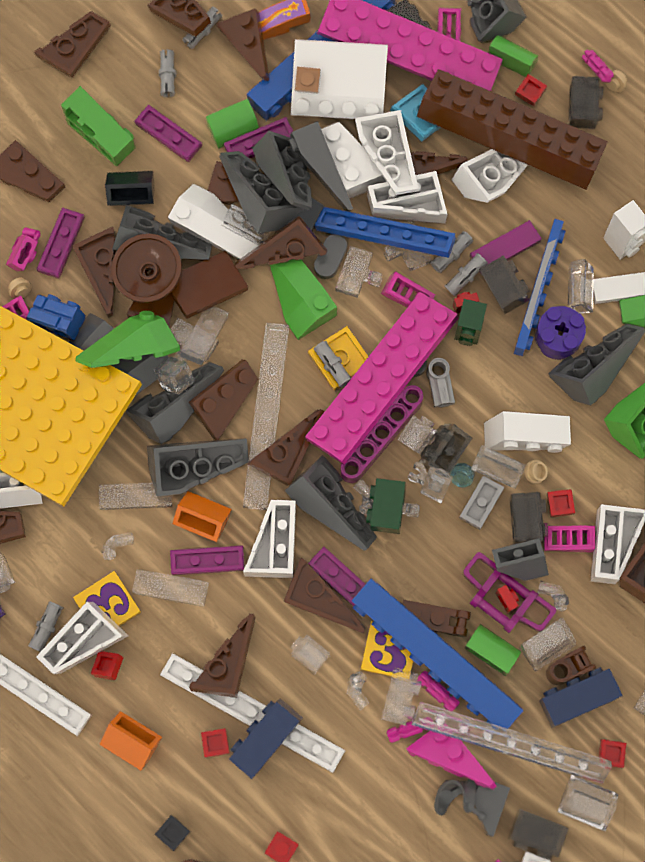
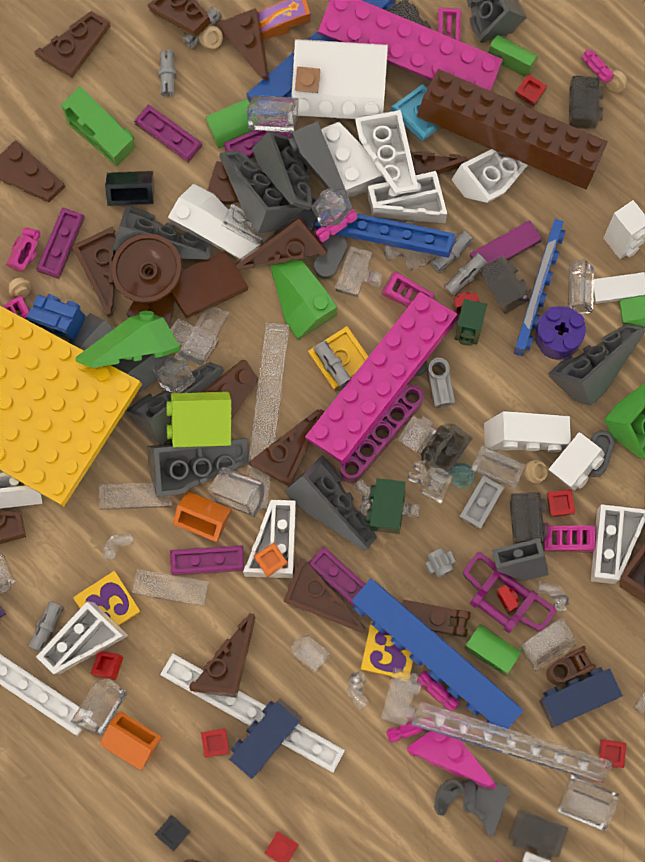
(99, 707): none -> clear brick
(199, 419): none -> lime brick
(211, 37): none -> tan tile
(237, 491): none -> clear brick
(270, 559): none -> orange tile
(272, 113): none -> clear brick
(324, 232): none -> dark pink axle
(331, 207): none -> clear brick
(440, 563): none -> light grey gear
(577, 462): none -> white brick
(606, 442): none -> dark grey tile

